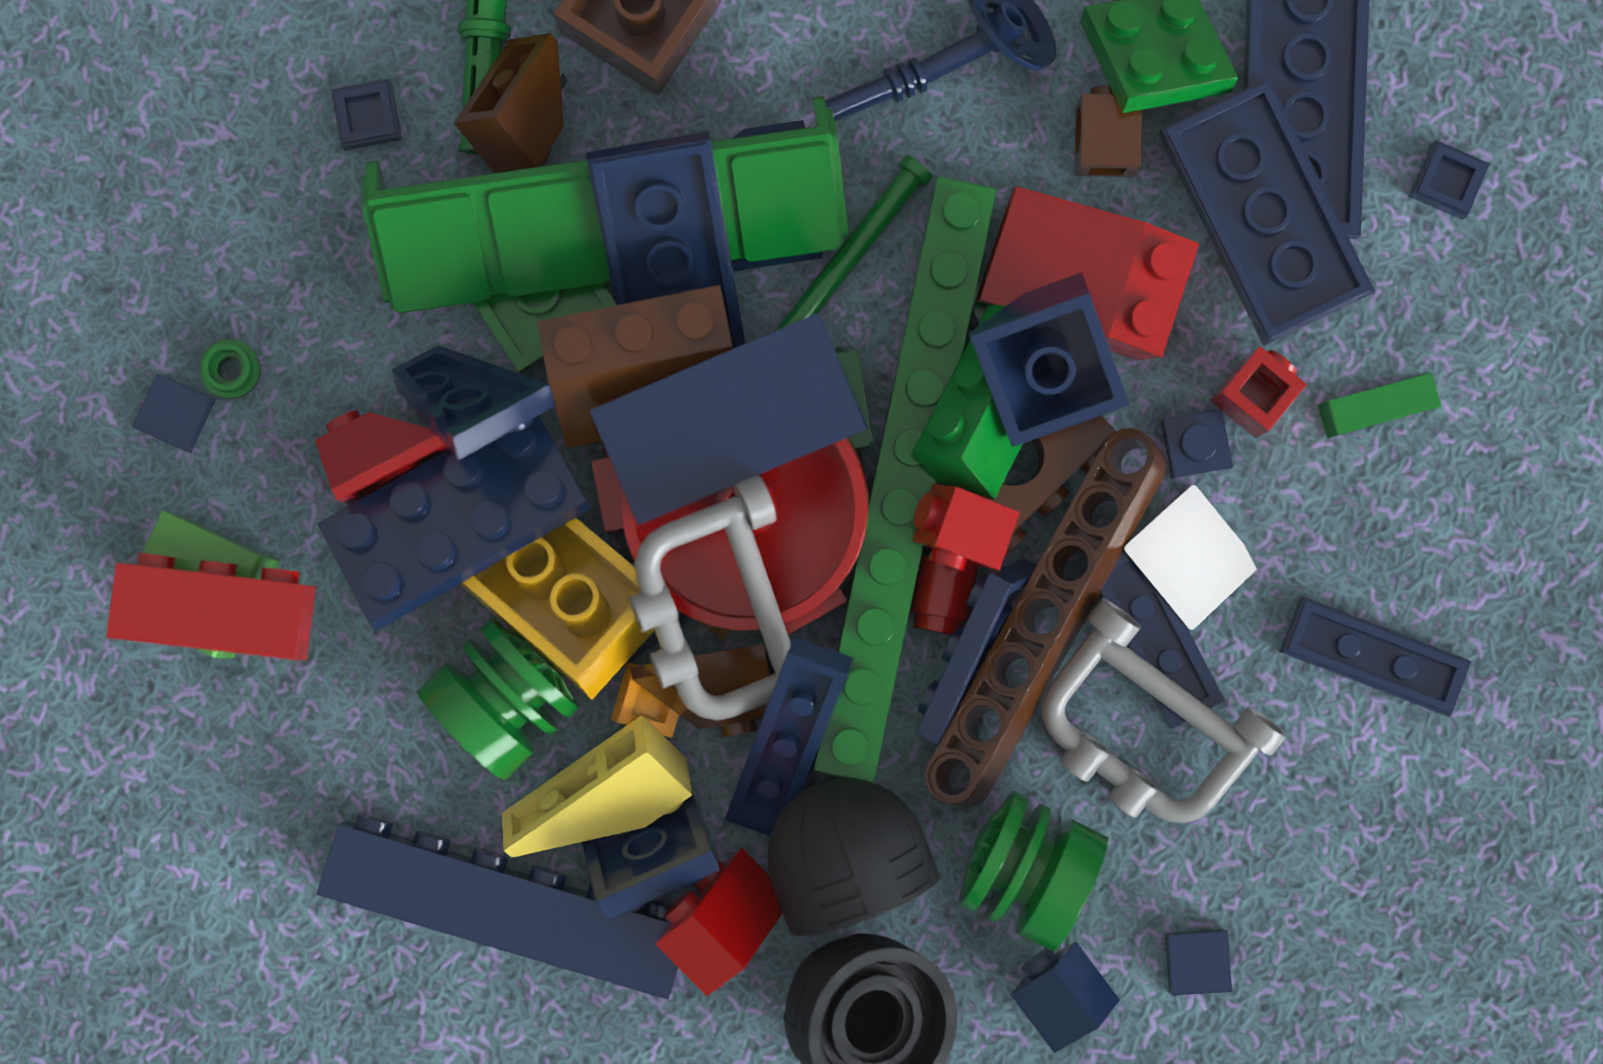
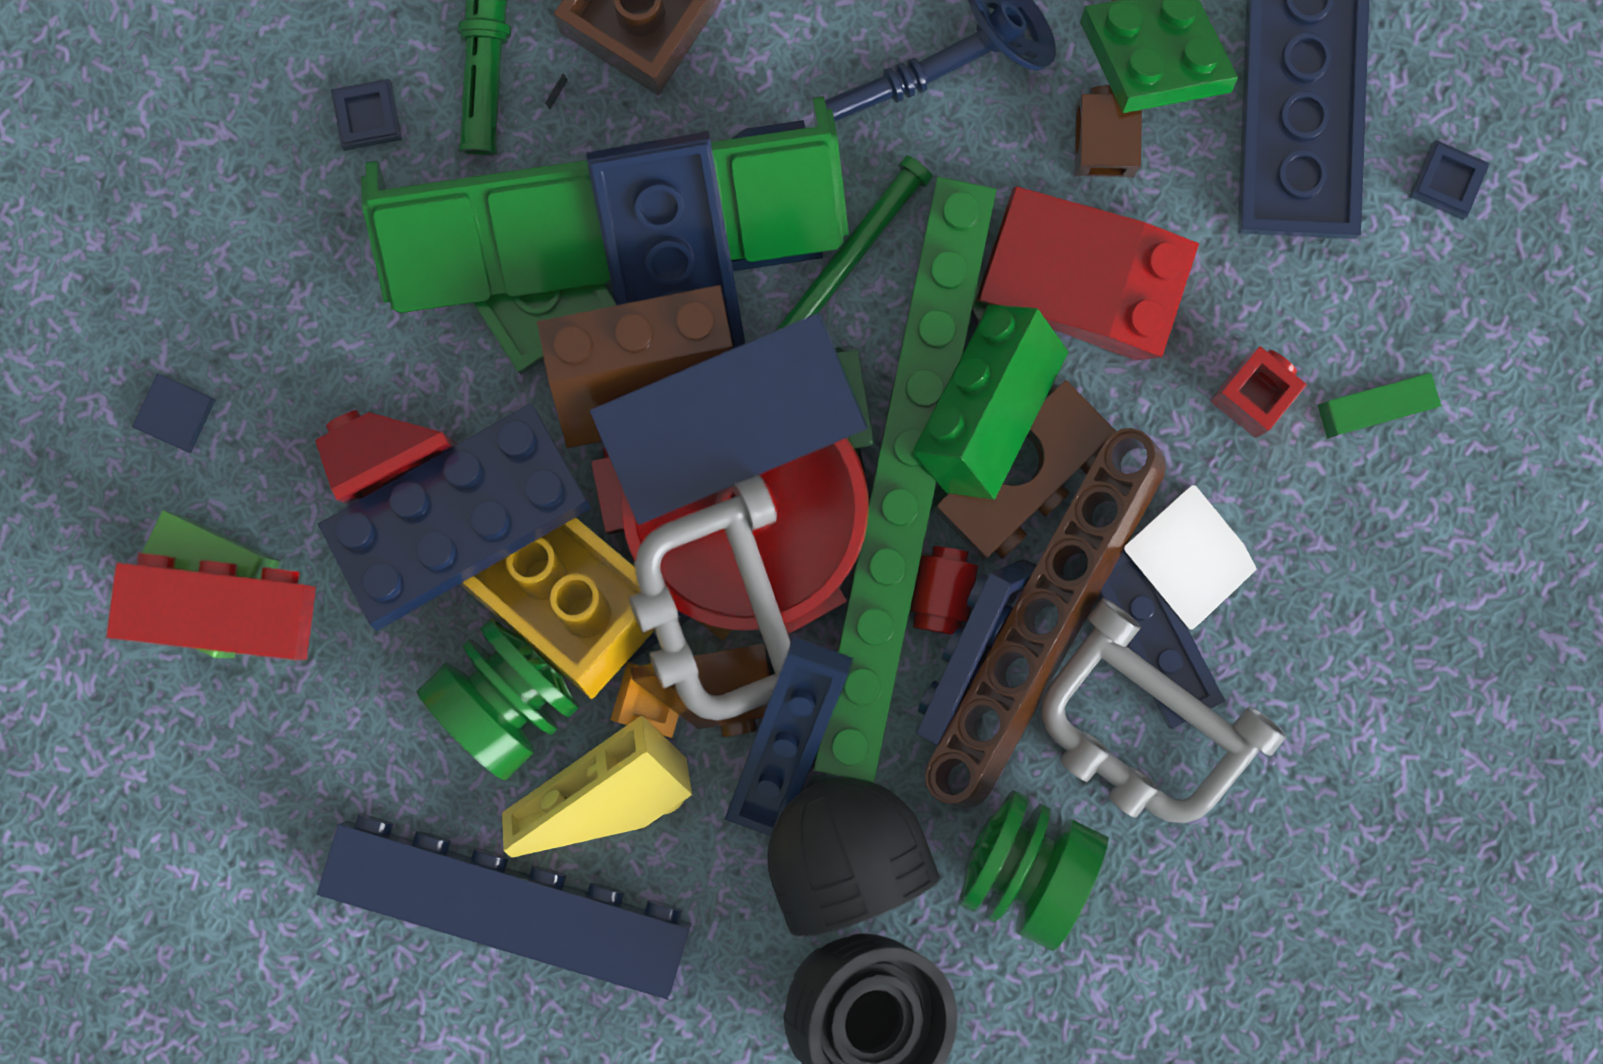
(213, 360): green plate -> none
(469, 398): dark blue wing -> none
(516, 106): reddish brown slope -> none
(650, 861): dark blue plate -> none
(721, 922): red brick -> none
(963, 528): red brick -> none
(1048, 361): dark blue slope -> none
(1064, 995): dark blue brick -> none
(1196, 444): dark blue plate -> none
(1198, 962): dark blue tile -> none
(1266, 211): dark blue tile -> none
(1375, 656): dark blue tile -> none

